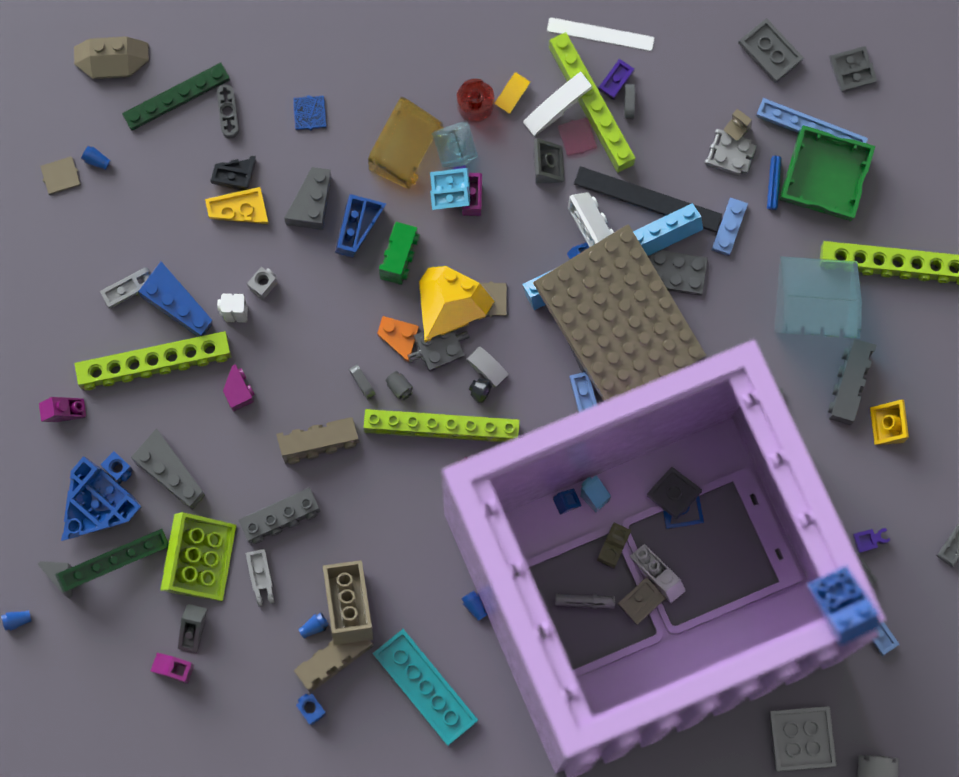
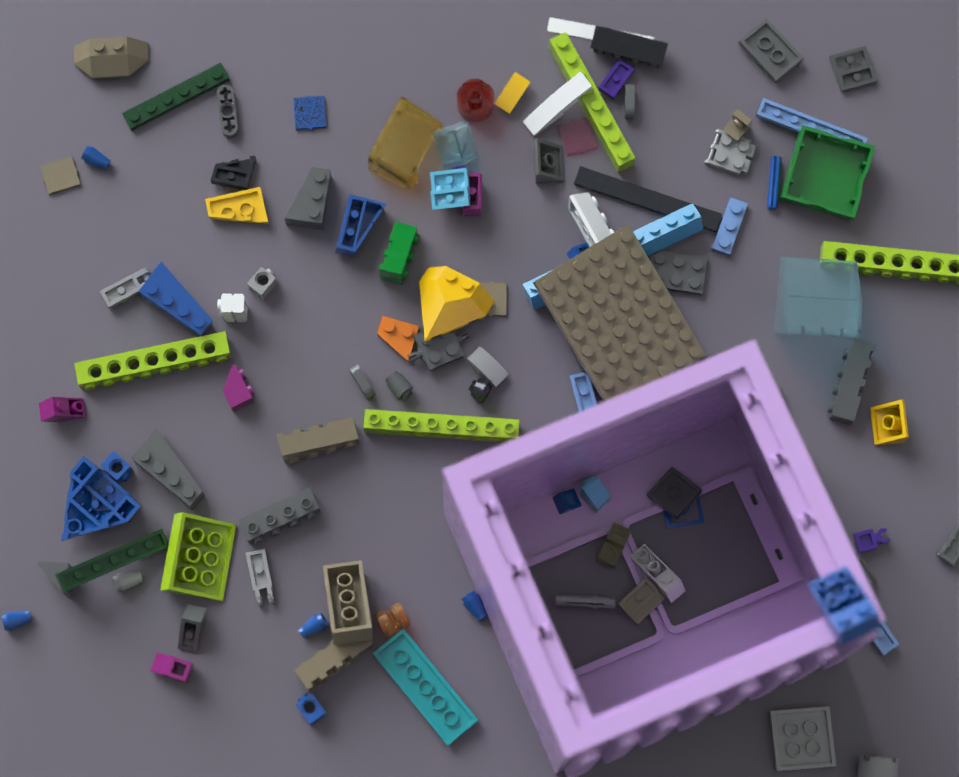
(126, 580): none -> light grey cone
(392, 619): none -> clear orange wheel
(628, 45): none -> black brick

